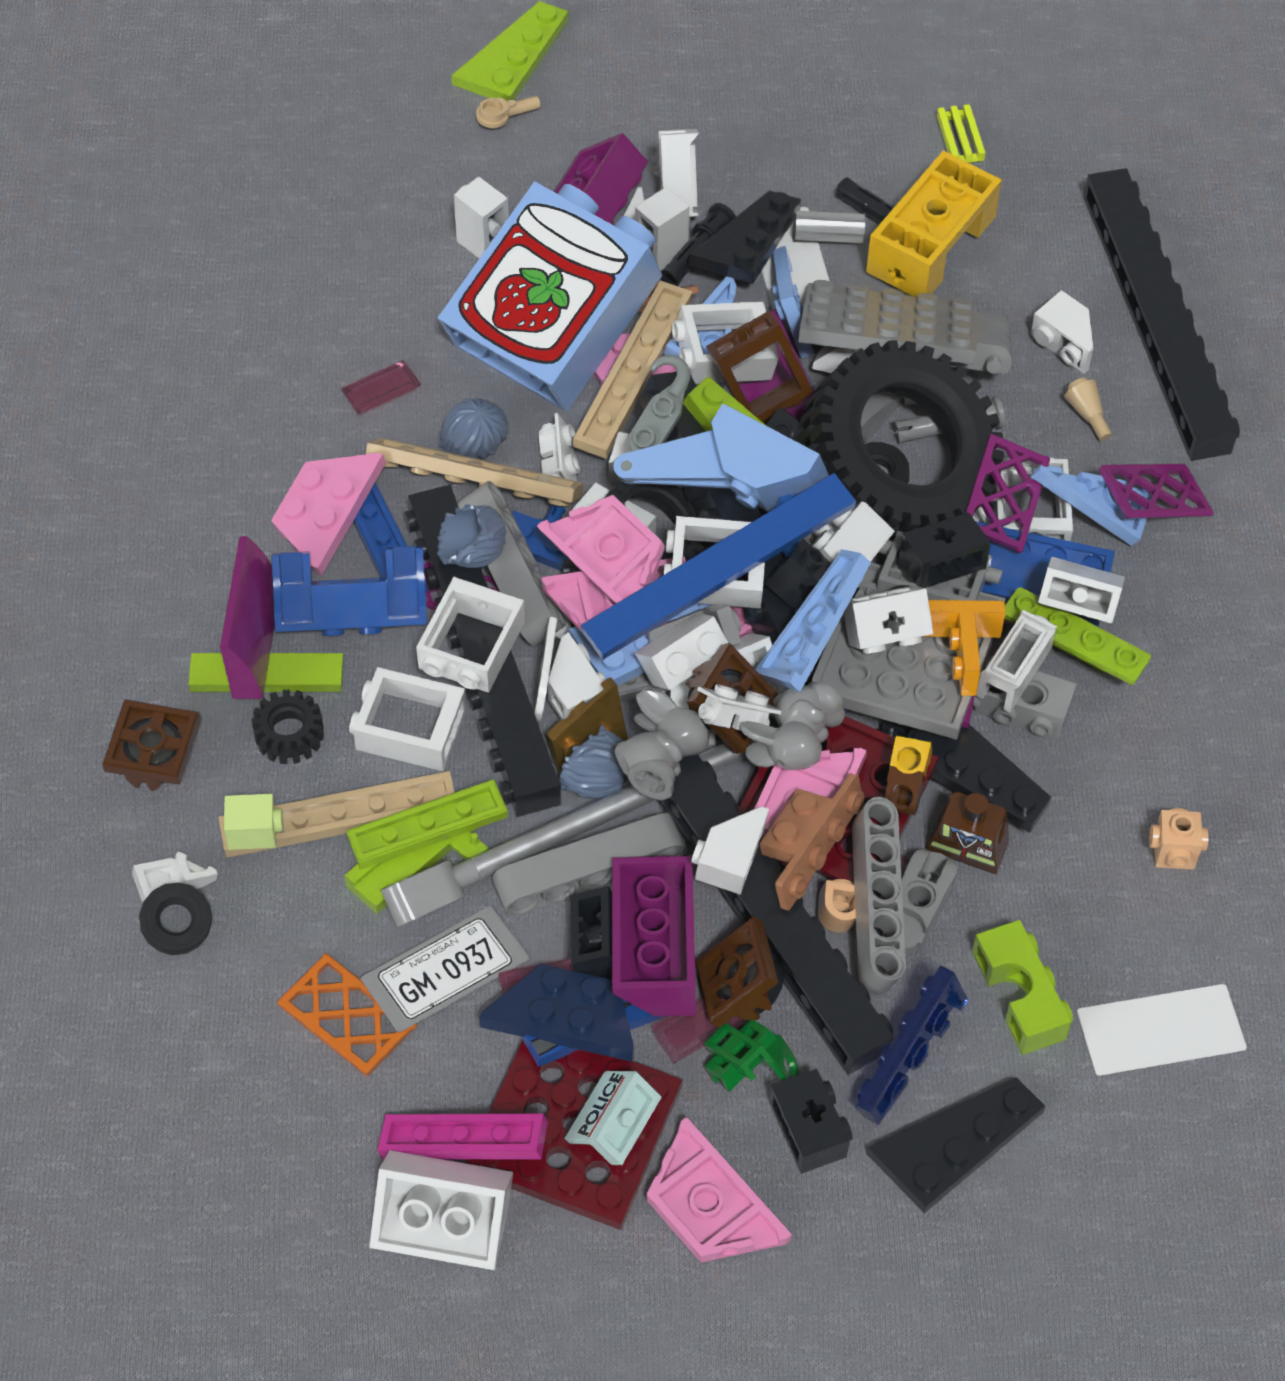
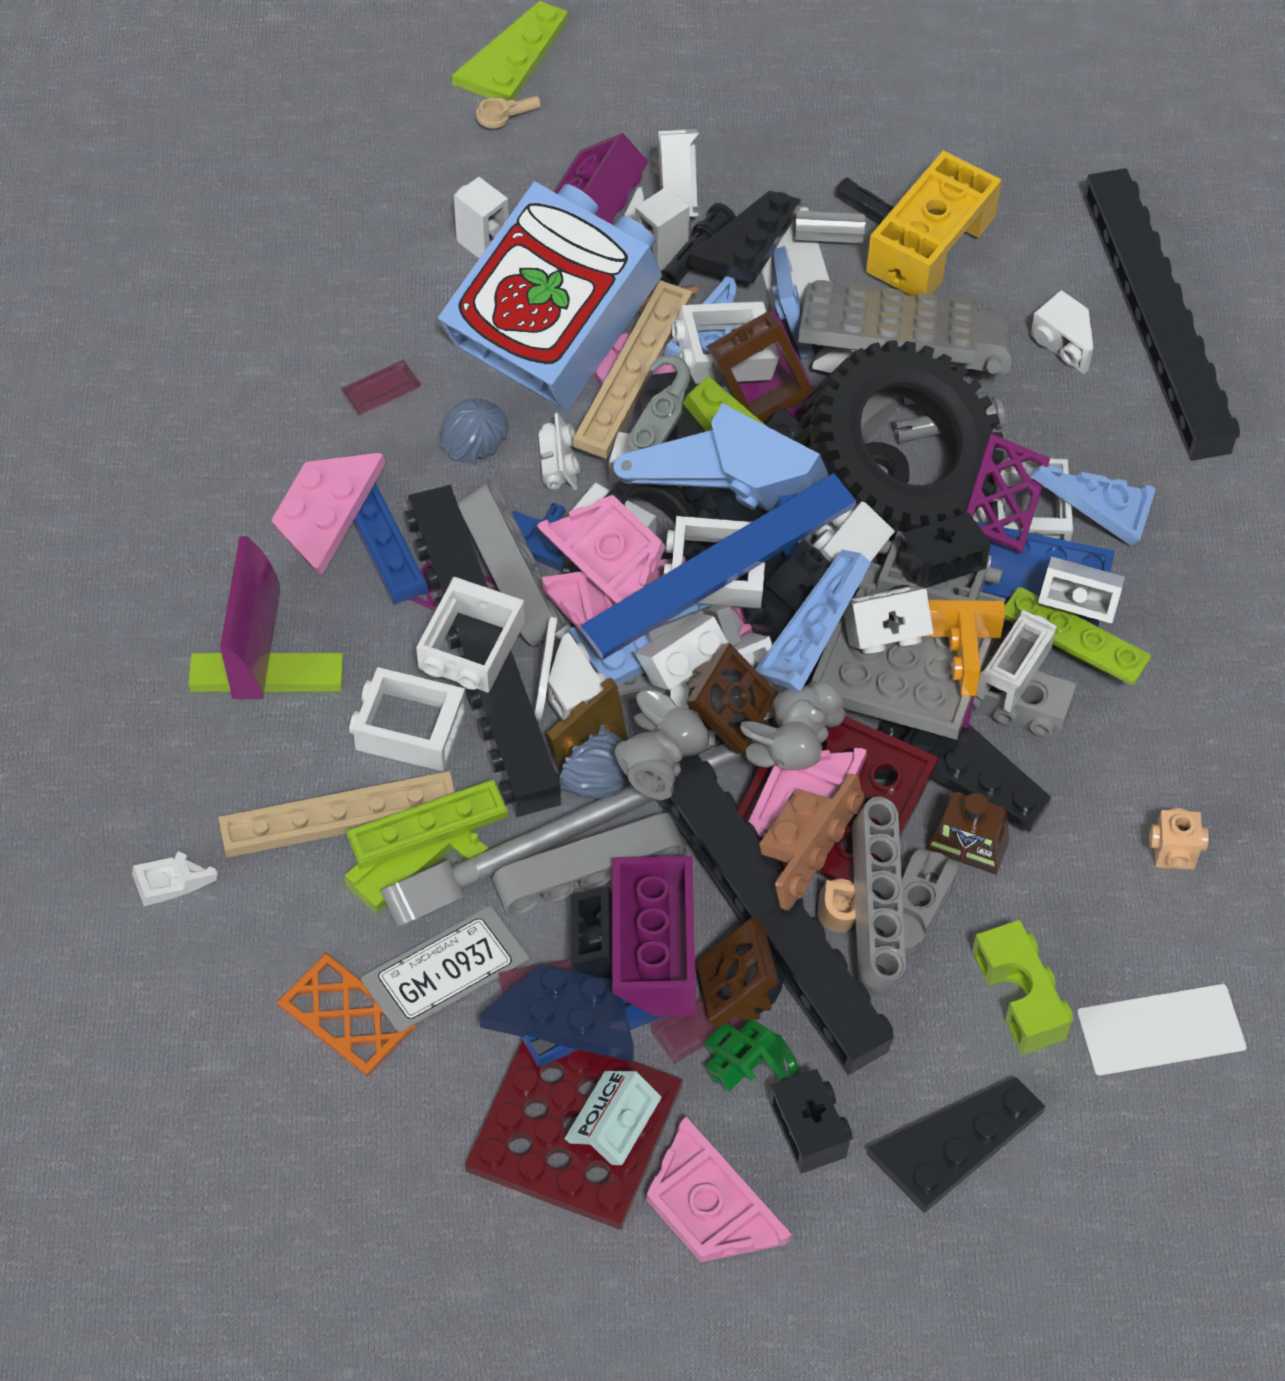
(152, 744): reddish brown piece -> none
(181, 895): black tyre -> none
(251, 821): yellowish green brick -> none
(288, 708): black tyre -> none
(349, 602): blue bracket -> none
(440, 1209): white slope -> none
(459, 468): tan plate -> none
(465, 1135): dark pink plate -> none
(471, 536): sand blue hair -> none
(725, 702): white hinge -> none
(730, 850): white slope -> none
(907, 773): leg -> none
(910, 1049): clear blue wing -> none
(956, 115): neon yellow tile -> none
(1085, 399): tan cone -> none
(1160, 471): magenta window -> none

